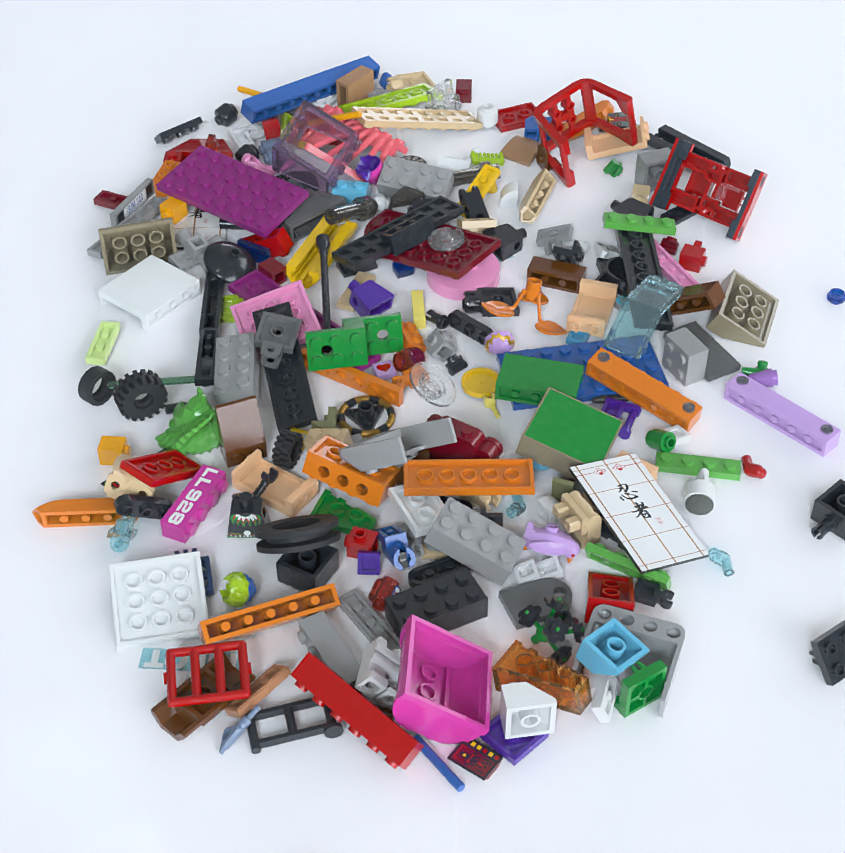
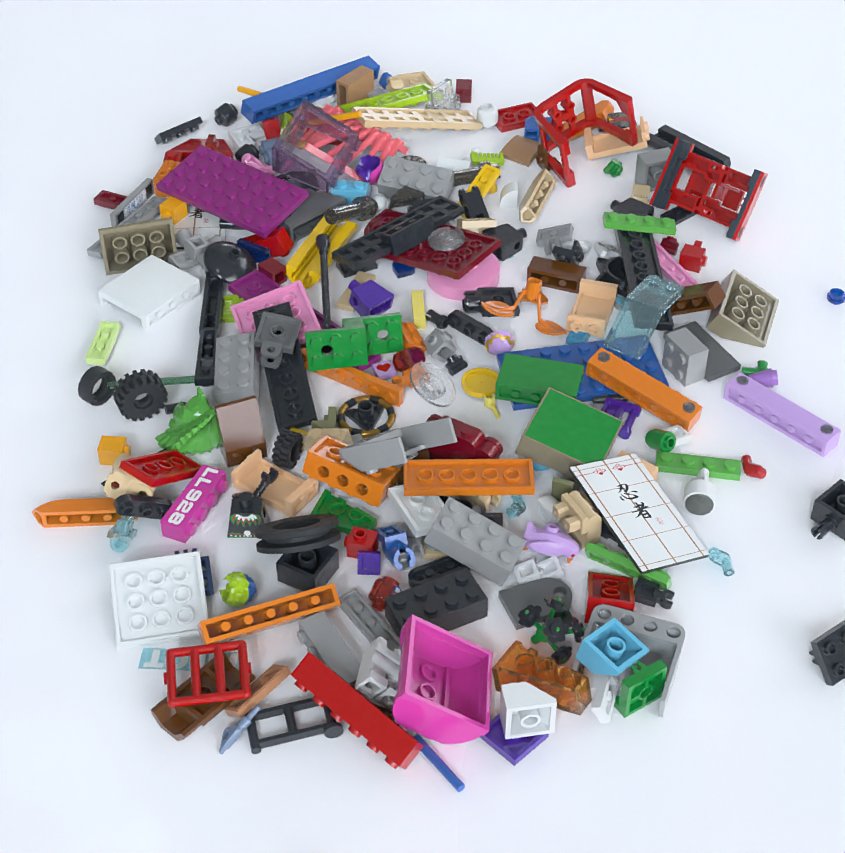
(476, 758): piece -> none

